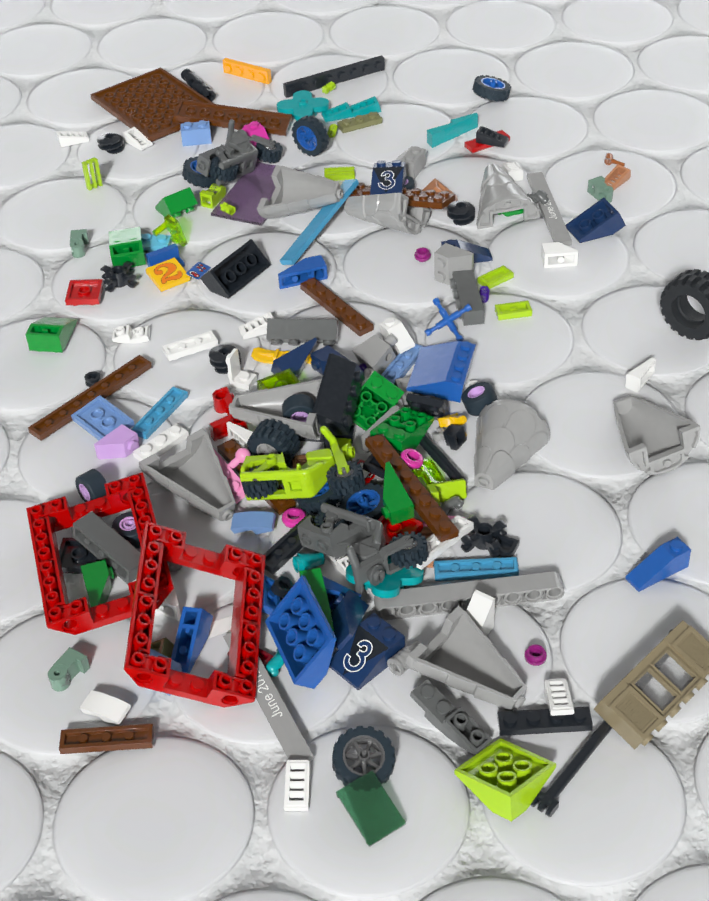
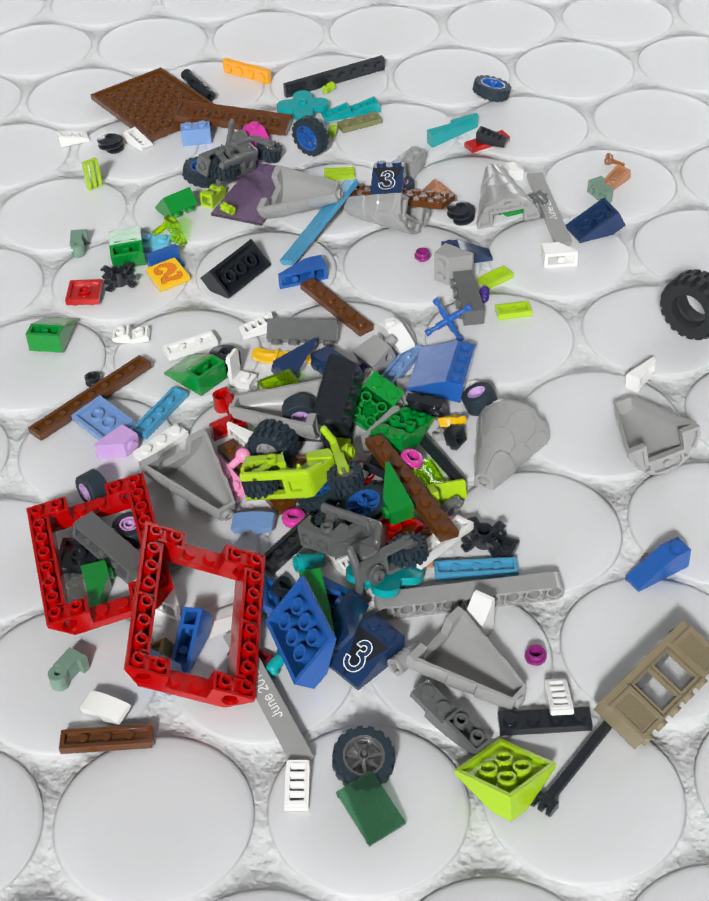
(198, 270): blue sticker -> none
(198, 372): none -> green slope

